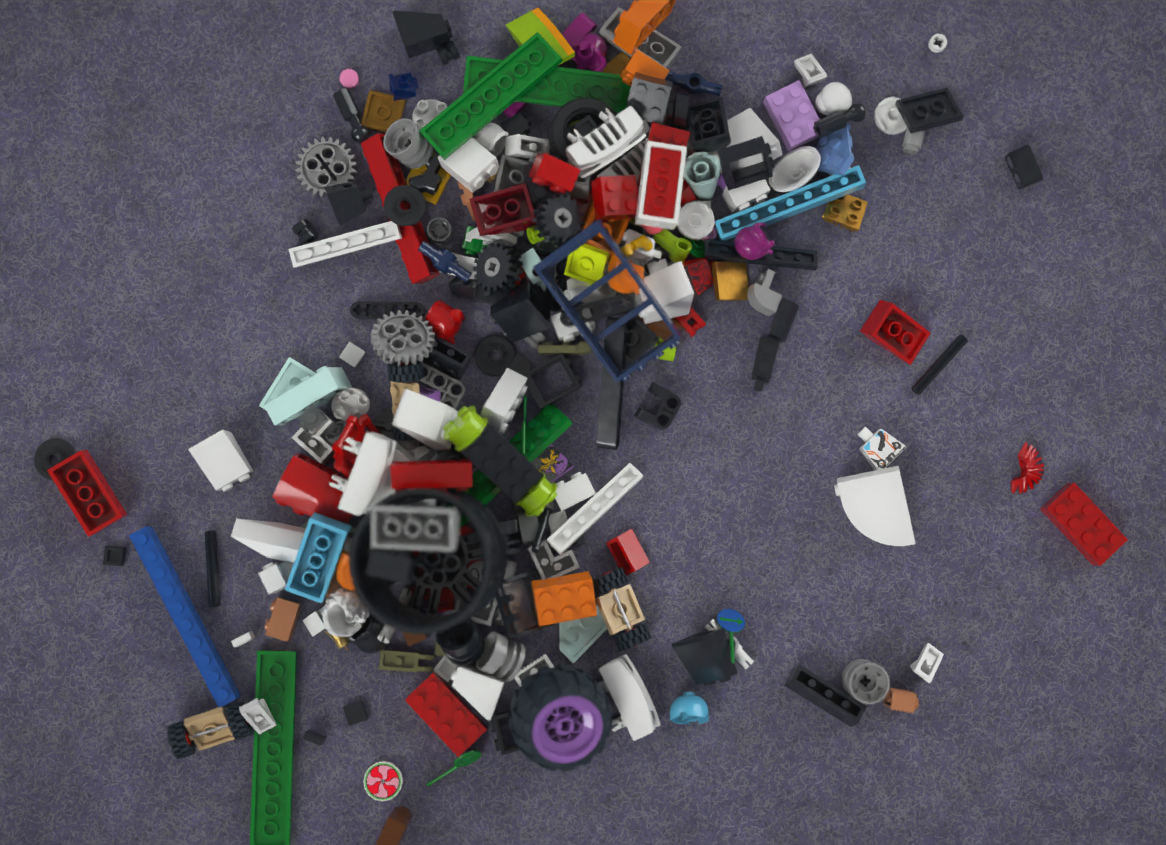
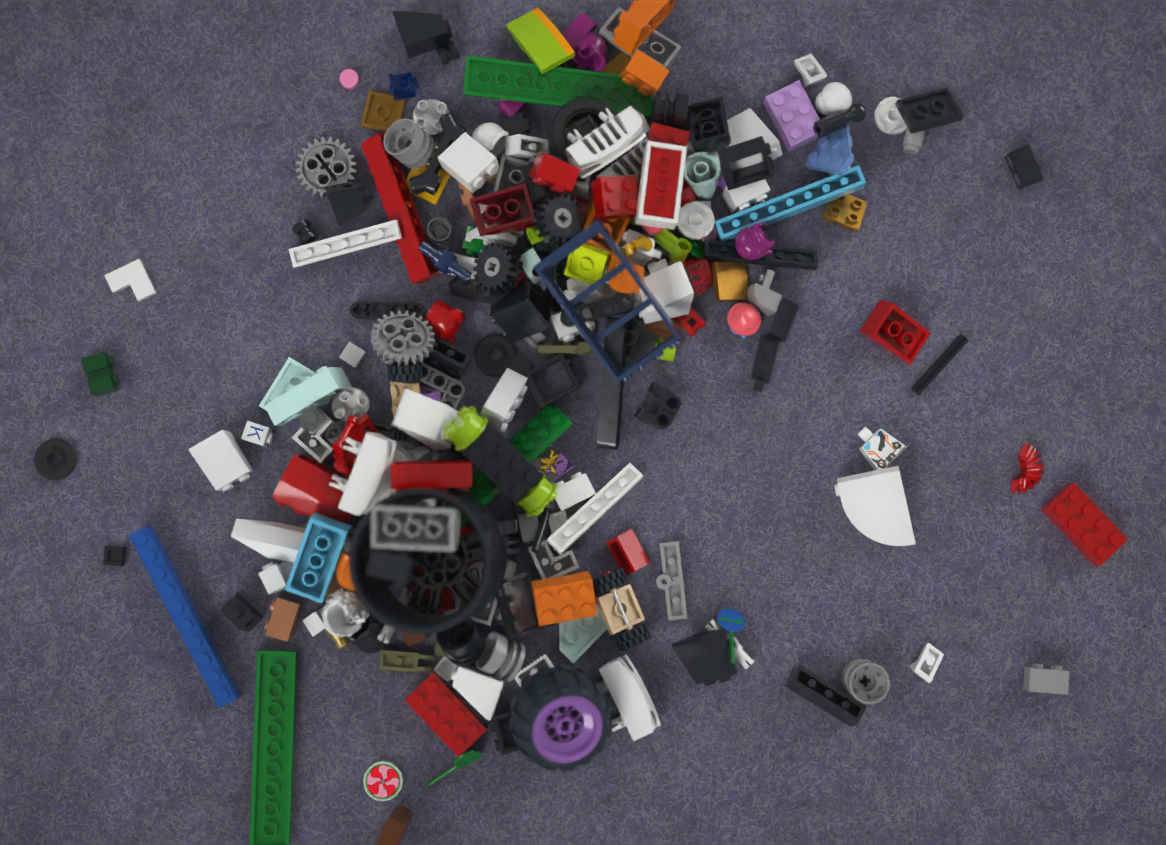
(87, 492): red brick -> none
(100, 374): none -> dark green brick
(134, 276): none -> white tile
(208, 730): plate -> none
(212, 568): black axle -> none
(241, 613): none -> black torso
(243, 639): white tile -> none
(257, 434): none -> white brick
(258, 715): white slope -> none
(314, 737): black tile -> none
(351, 114): black piece -> none
(355, 713): black tile -> none
(404, 217): black wheel -> none
(491, 95): green plate -> none
(524, 427): green piece -> none
(649, 97): brick -> none
(672, 581): none -> light grey hinge
(689, 709): medium azure cylinder -> none
(704, 86): dark blue pin -> none
(744, 319): none -> coral hair
(795, 169): white dish -> none
(901, 700): nougat brick -> none
(935, 48): white bush -> none
(1046, 680): none -> light grey brick

